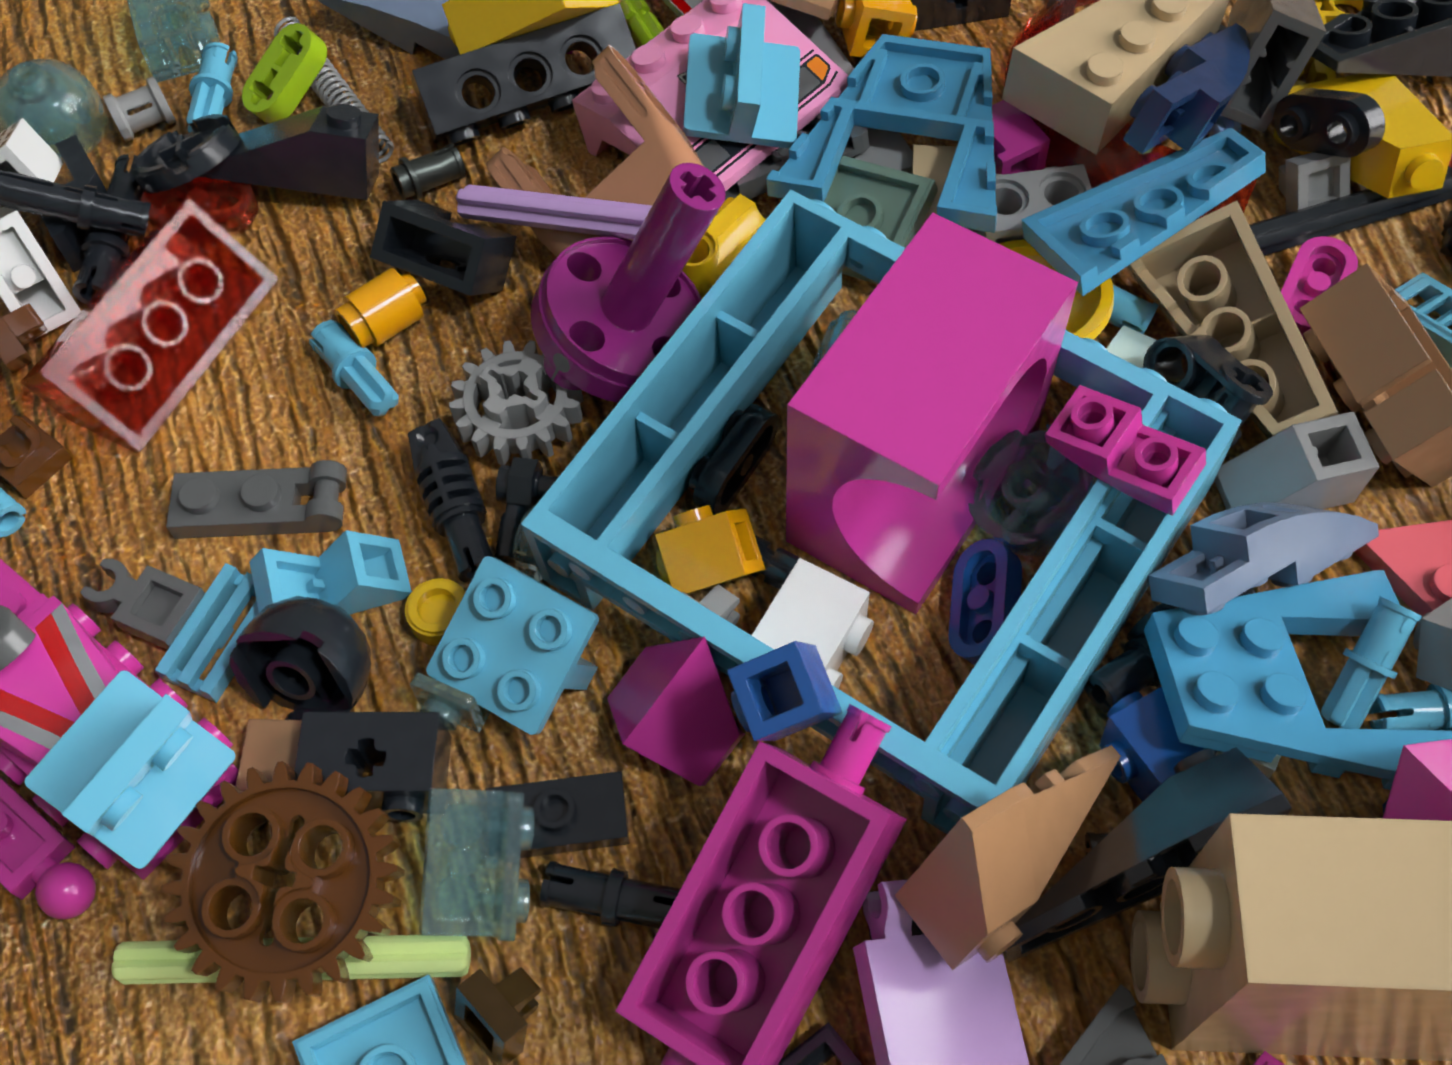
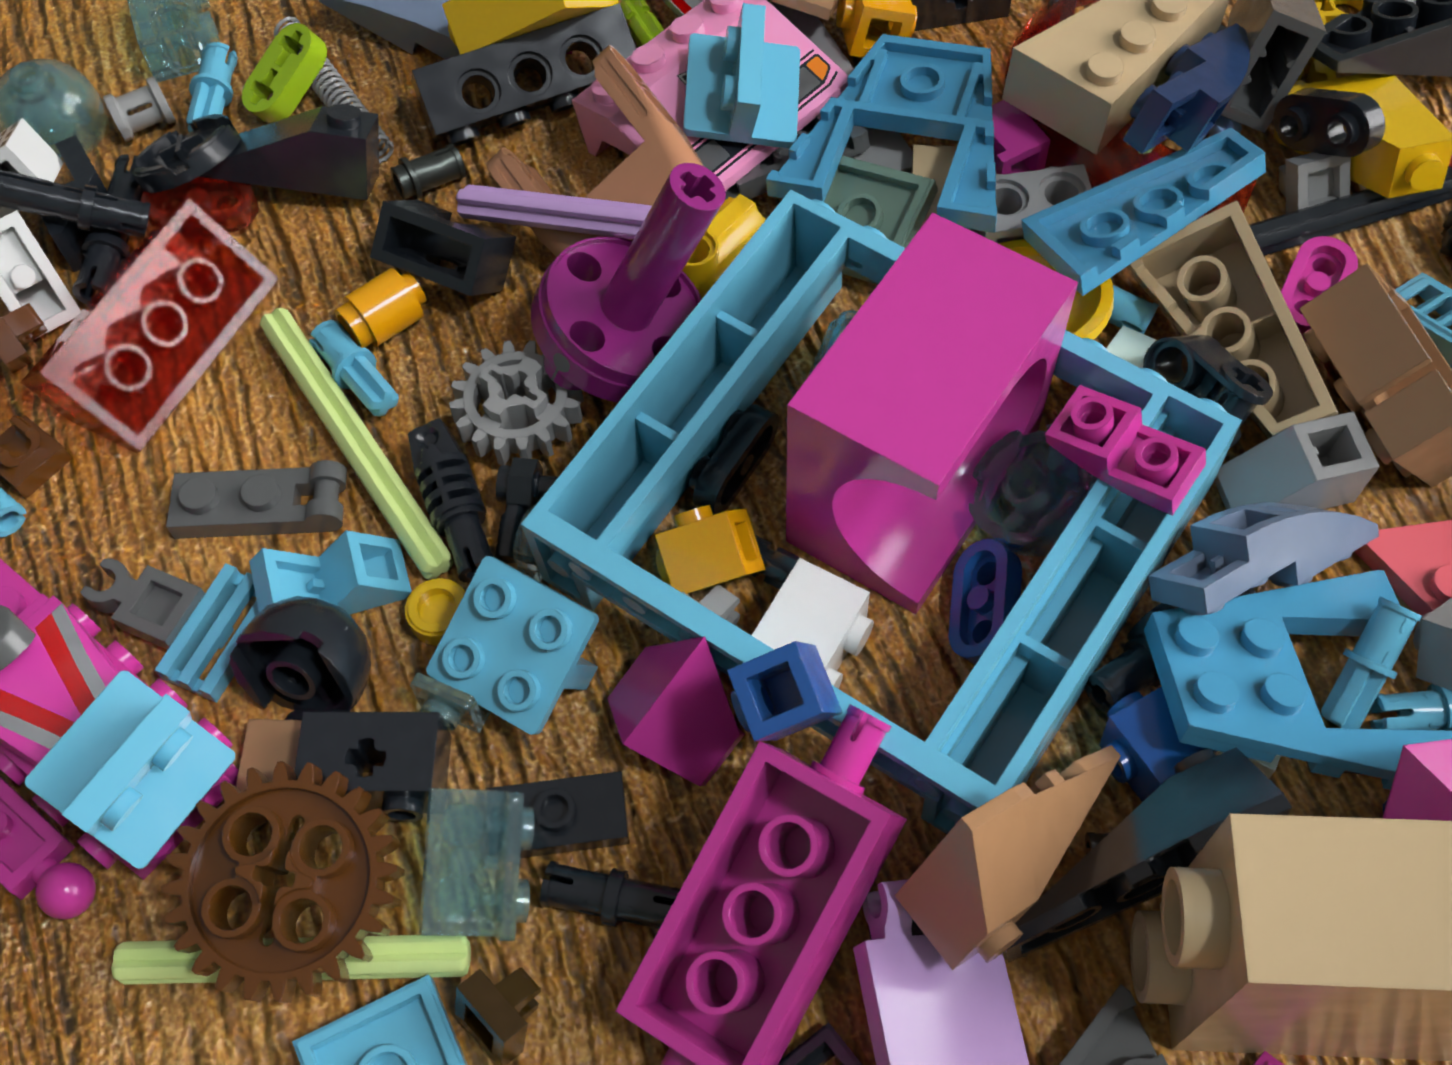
(357, 445): none -> yellowish green axle

